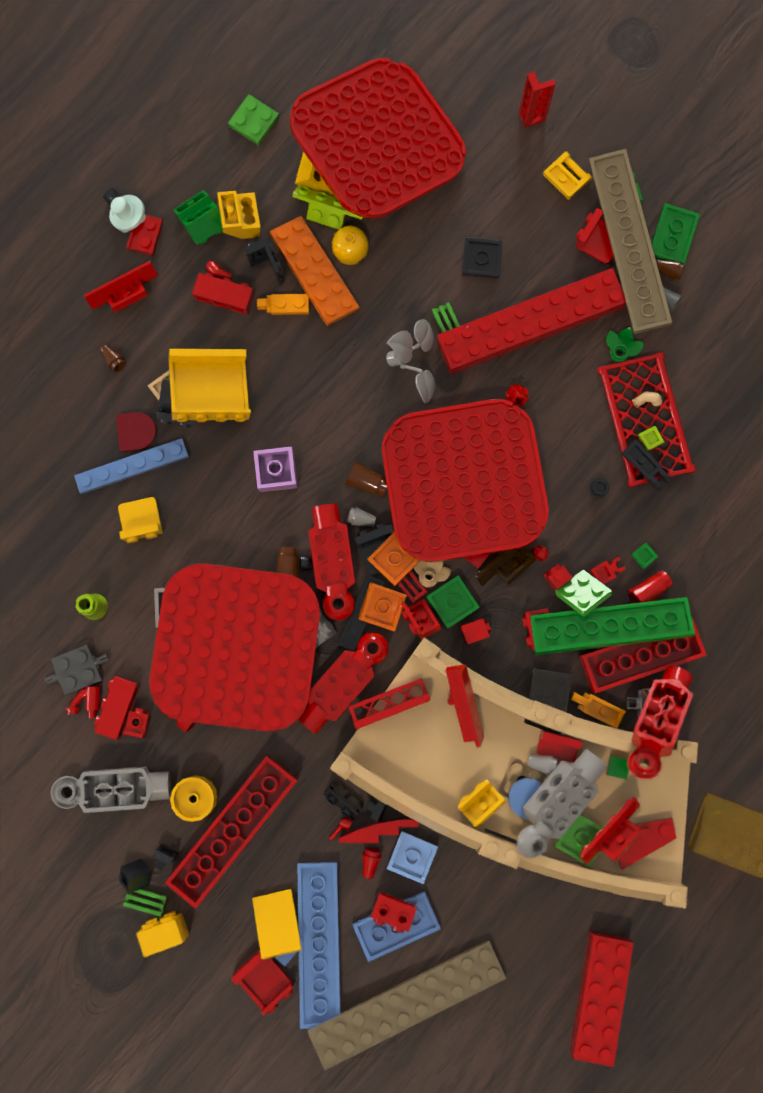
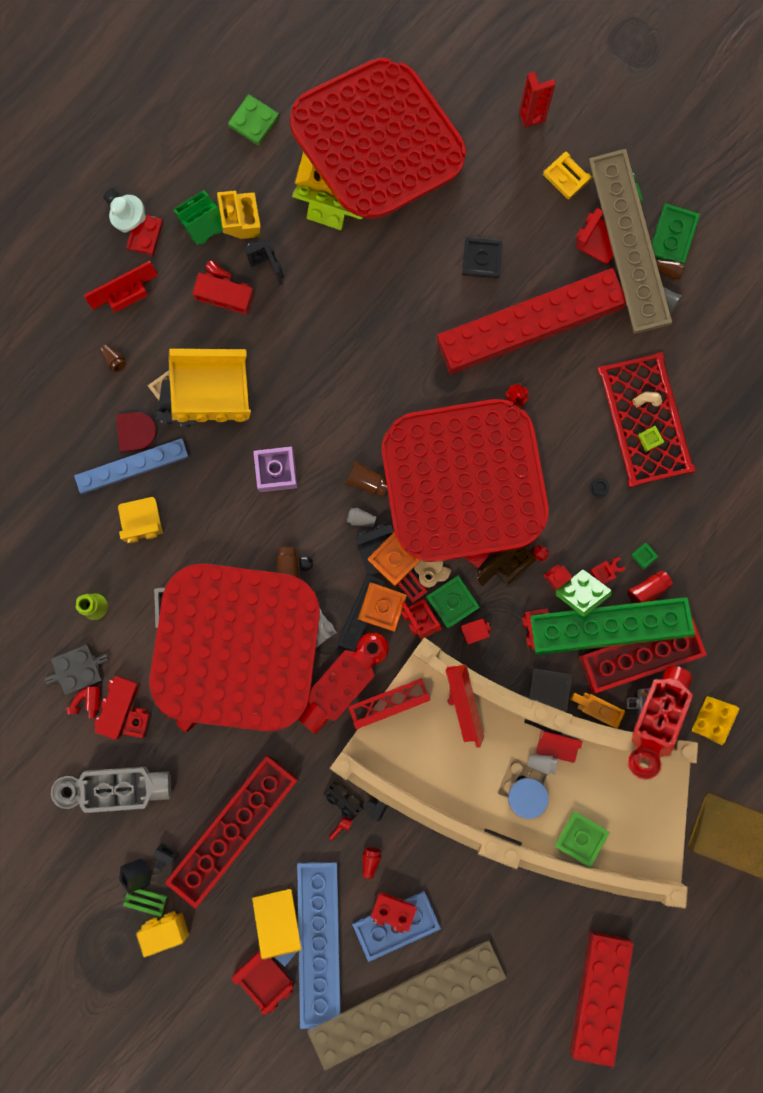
(185, 806): yellow wheel -> none
(285, 304): light orange hinge -> none
(314, 270): orange plate -> none
(332, 560): red brick -> none
(350, 245): yellow cylinder -> none
(371, 832): red slope -> none
(402, 353): light grey plant -> none
(412, 857): light blue plate -> none
(442, 309): bright green tile -> none
(481, 803): yellow bracket -> none
(559, 802): light grey brick -> none
(616, 836): red bracket -> none
(617, 767): green tile -> none
(624, 343): green plate -> none
(645, 464): black hinge -> none
(654, 836): red wing -> none
(715, 720): none -> yellow bracket

